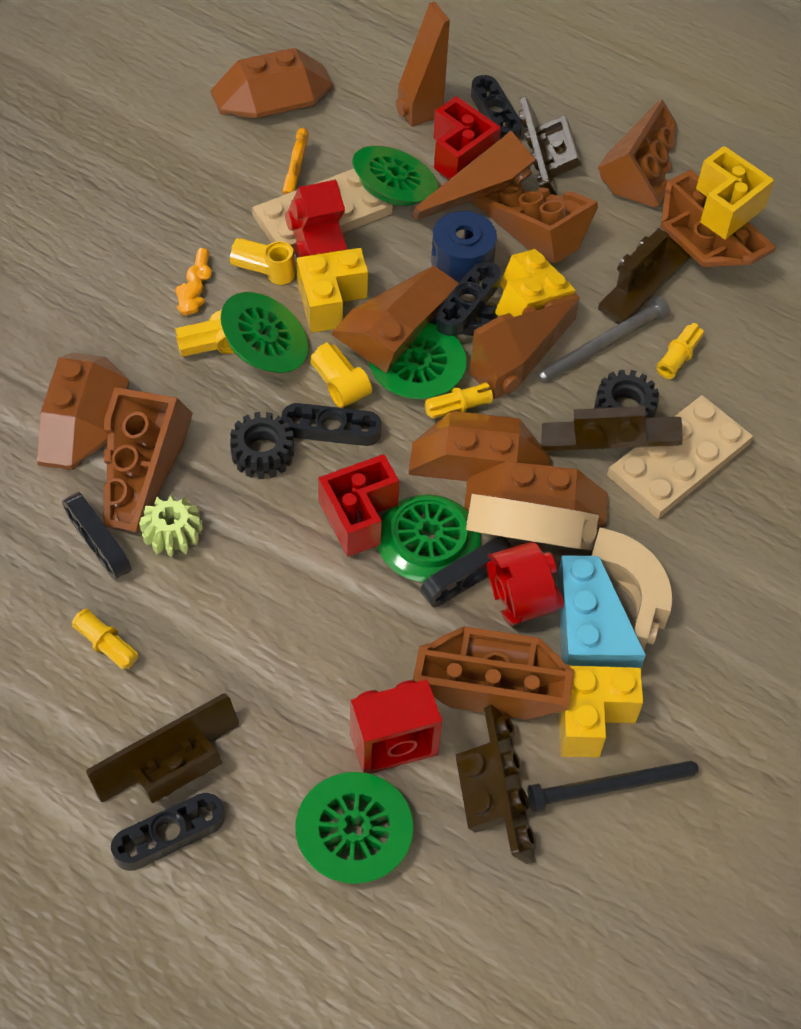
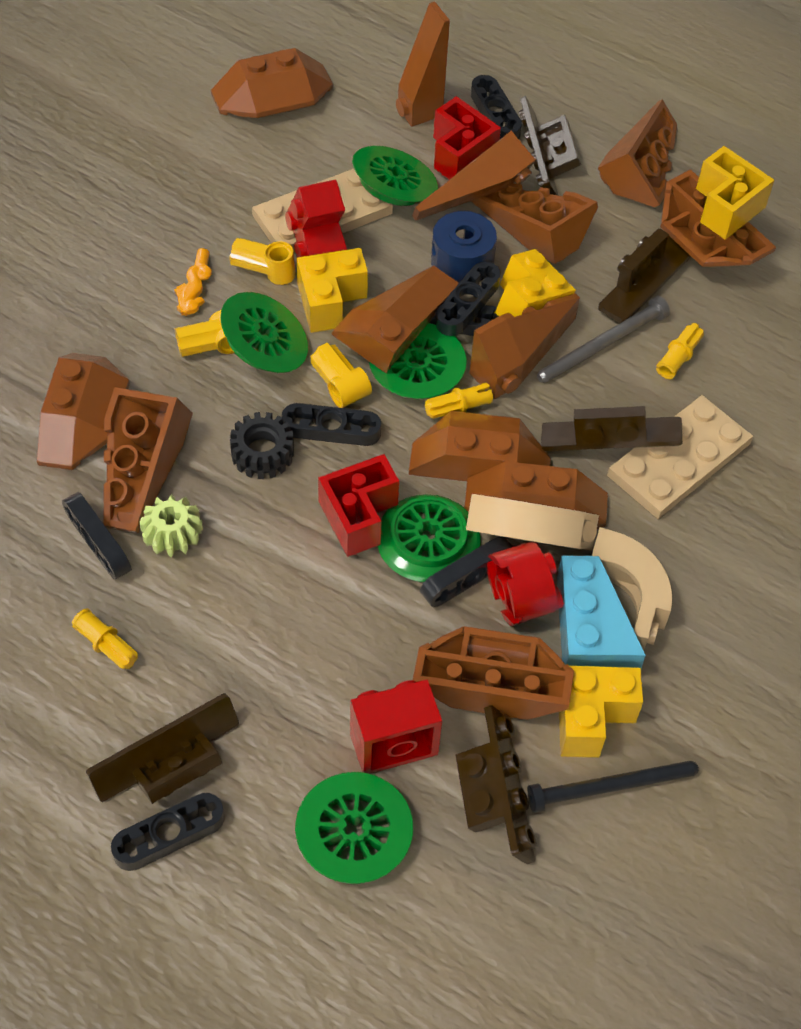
(296, 160): light orange animal -> none
(630, 387): black tyre -> none

